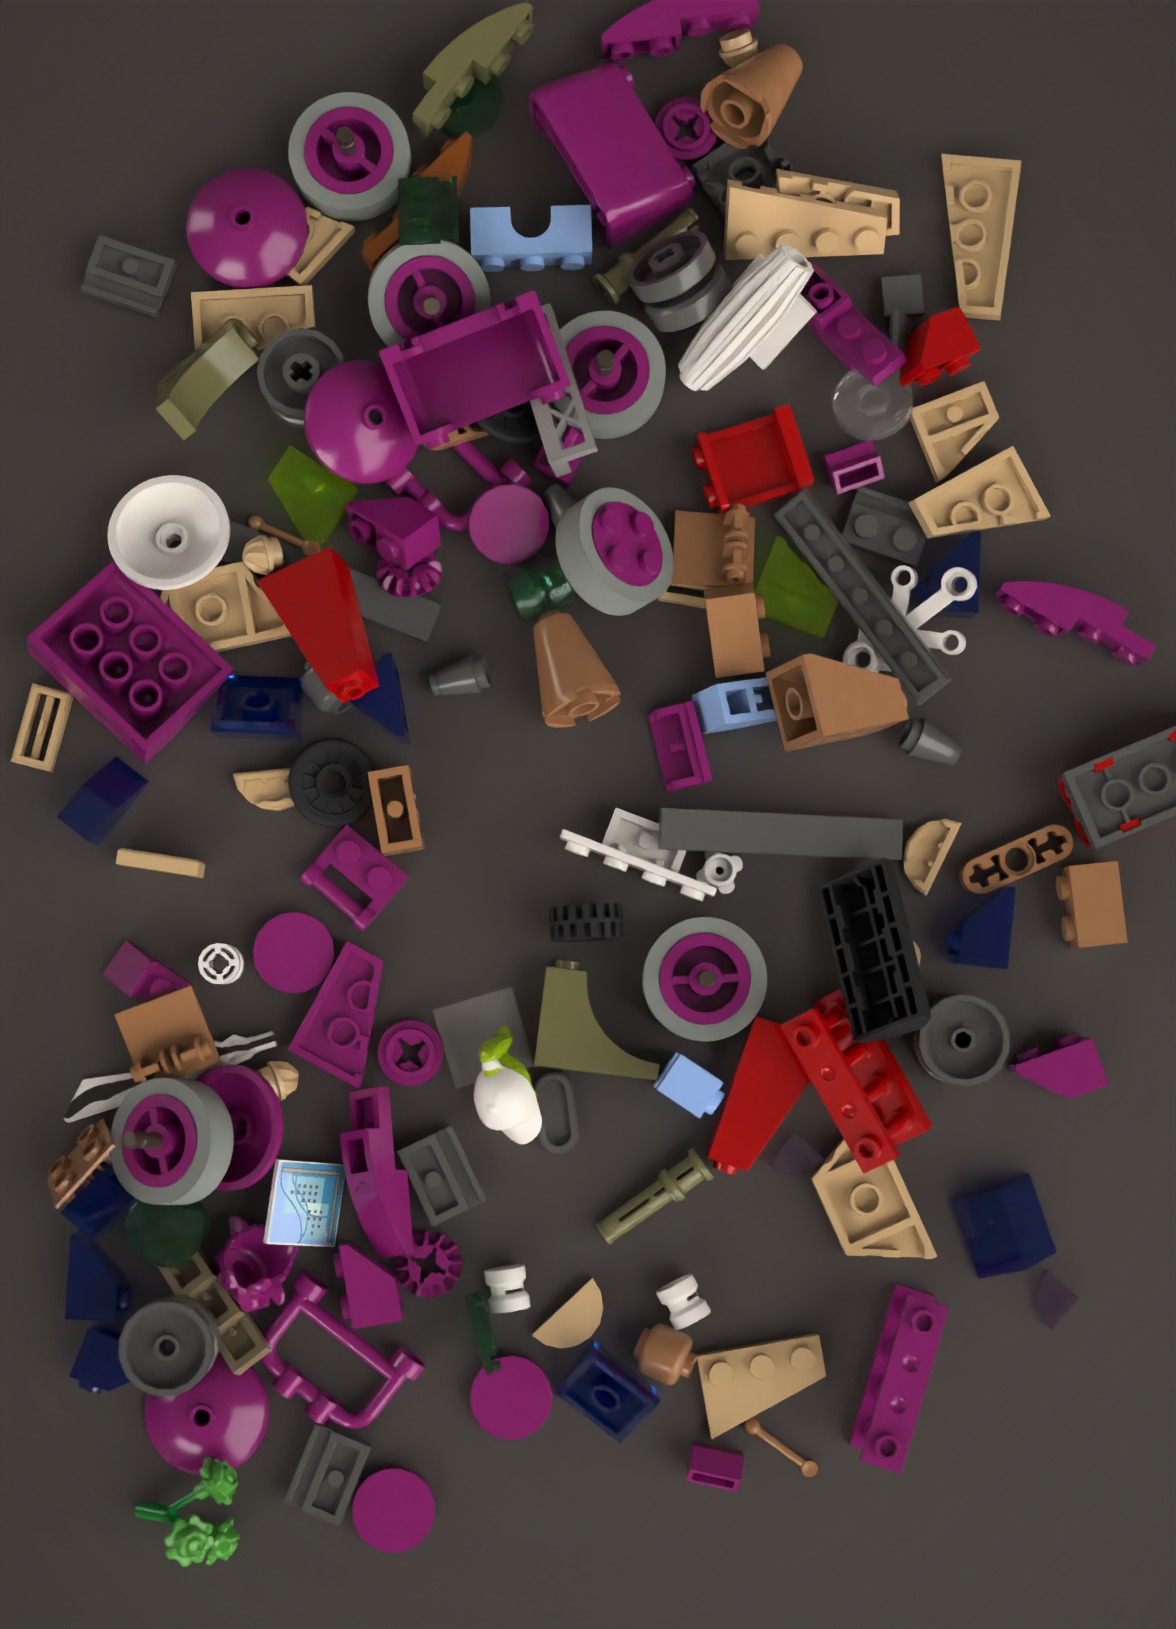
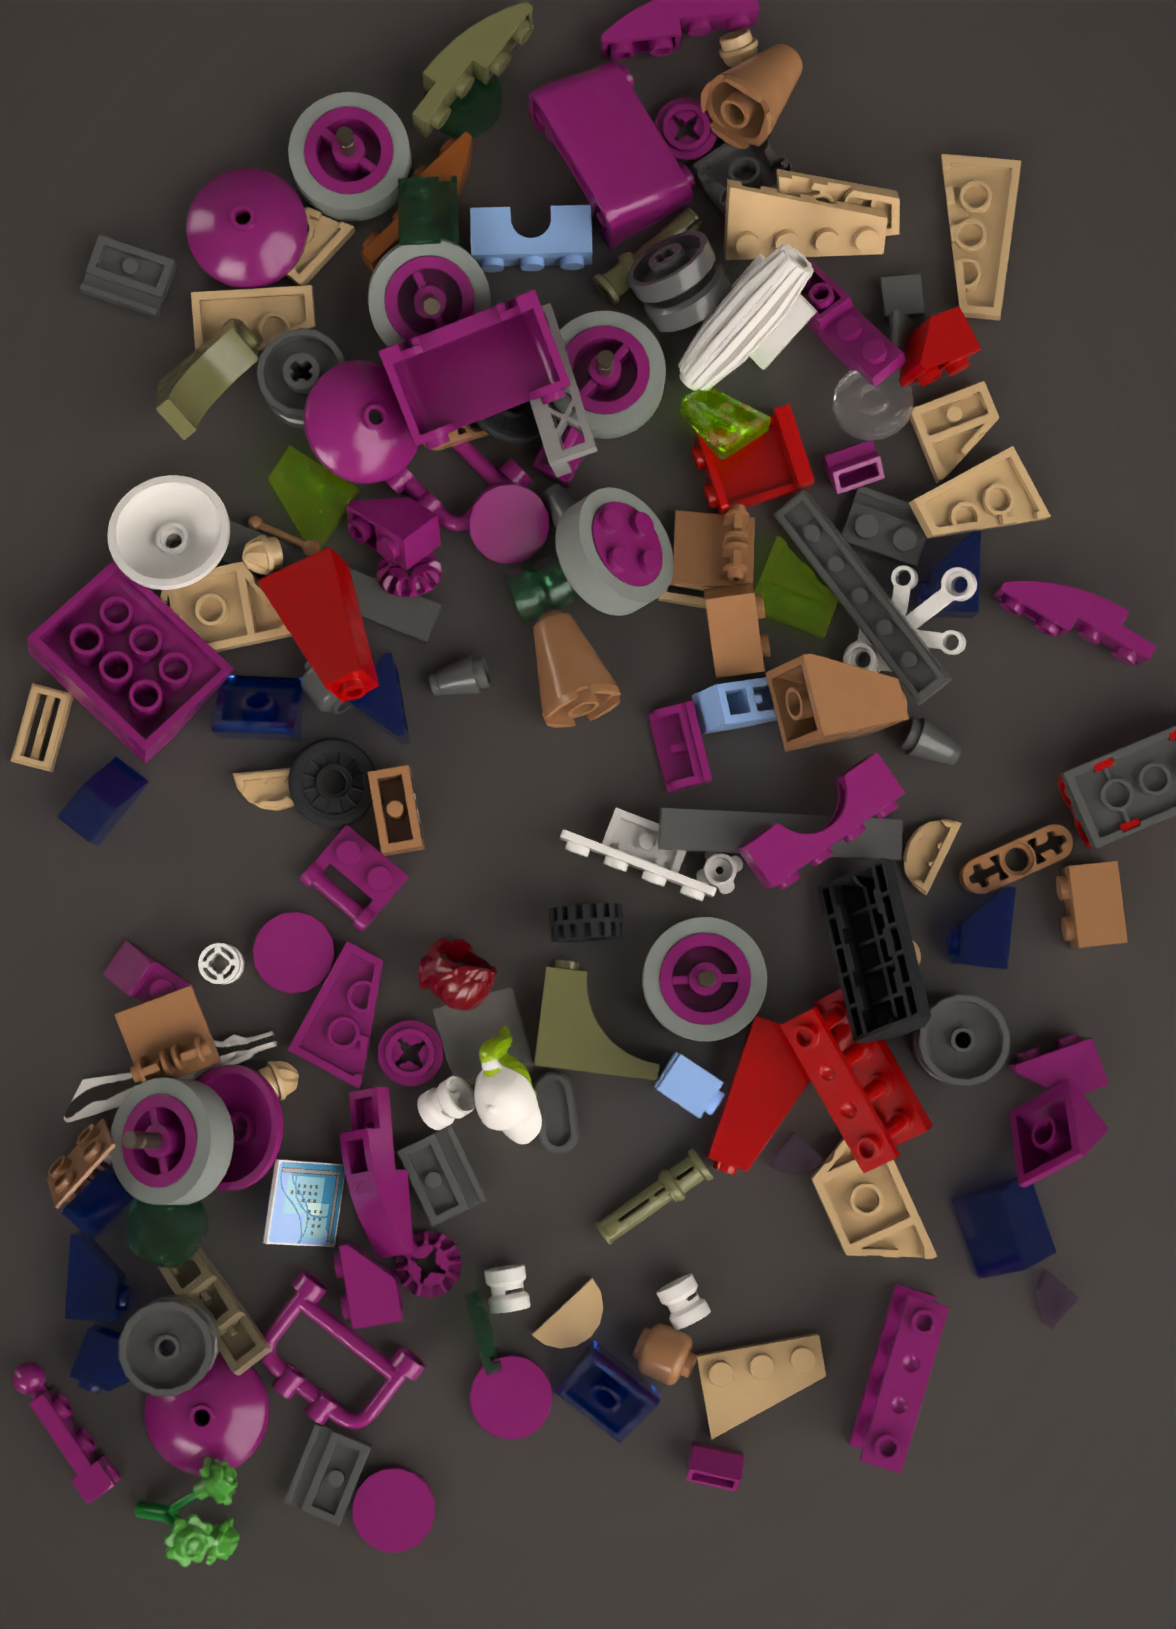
(93, 1473): none -> magenta plate
(160, 863): tan tile -> none
(252, 1268): magenta hair -> none
(443, 1104): none -> white wheel
(456, 985): none -> dark red hair
(723, 420): none -> clear neon green wing
(808, 1466): medium nougat hinge -> none
(862, 793): none -> magenta arch
(1053, 1131): none -> magenta slope

